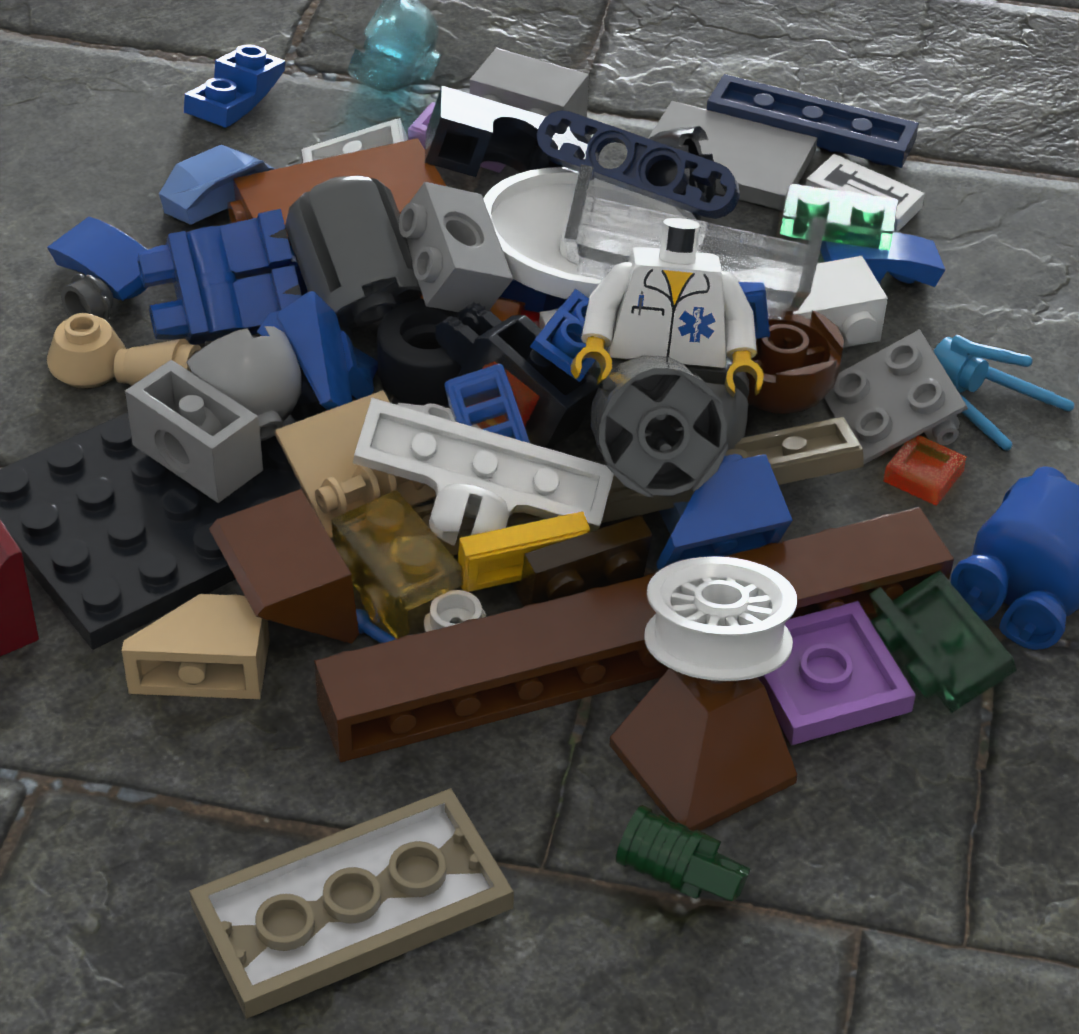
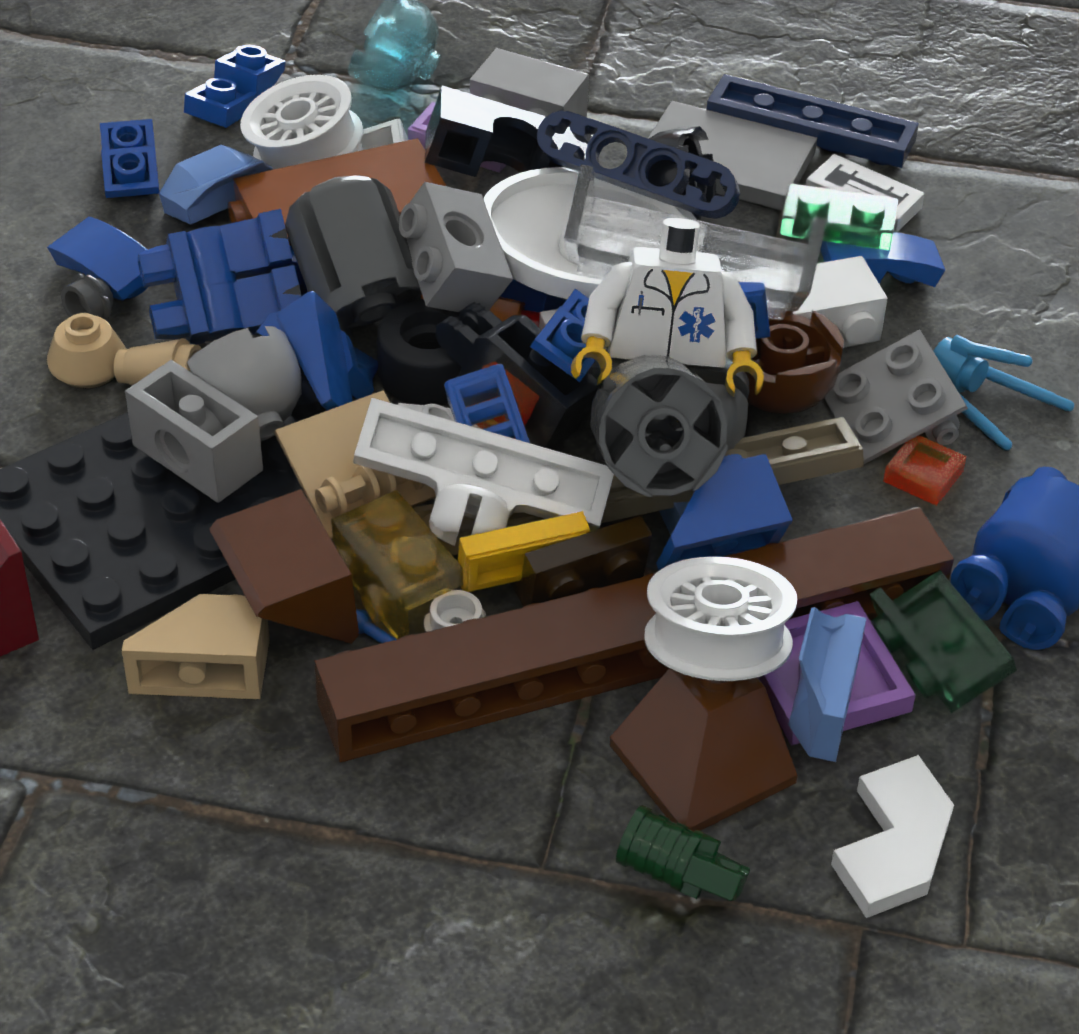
(129, 158): none -> blue slope
(302, 121): none -> white wheel
(350, 901): dark tan piece -> none
(826, 681): none -> medium blue slope
(902, 858): none -> white tile

